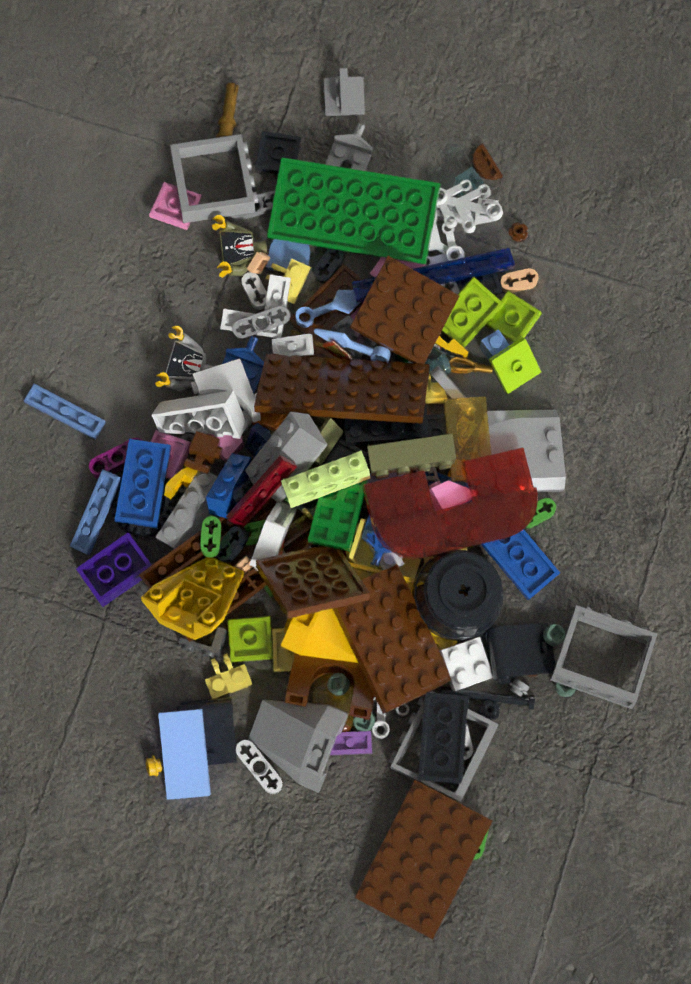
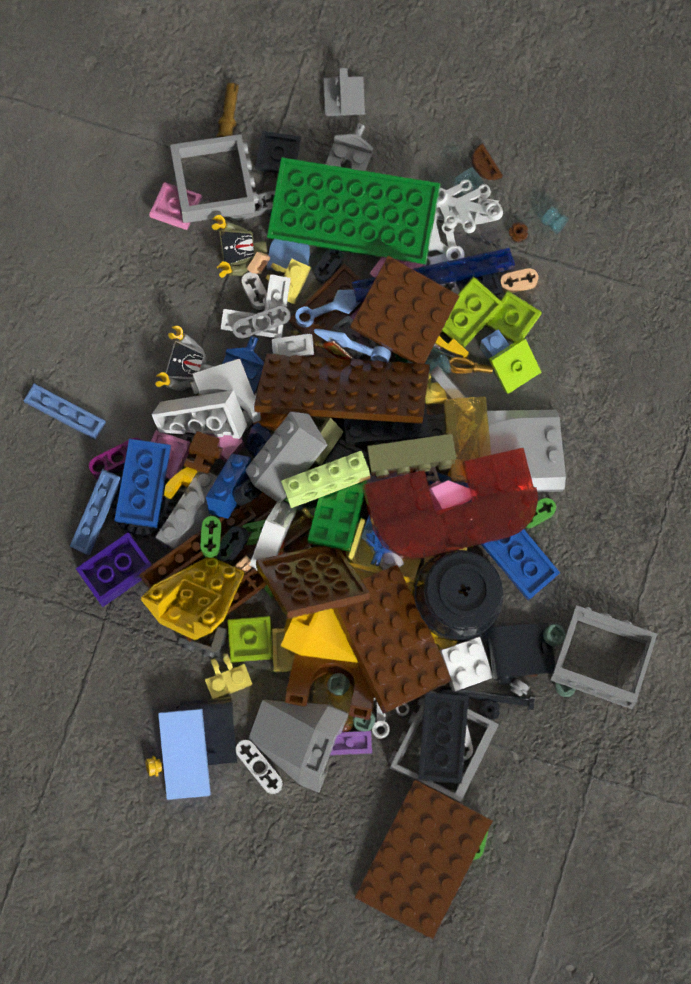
(261, 491): dark red tile -> none
(554, 220): none -> clear light blue wheel

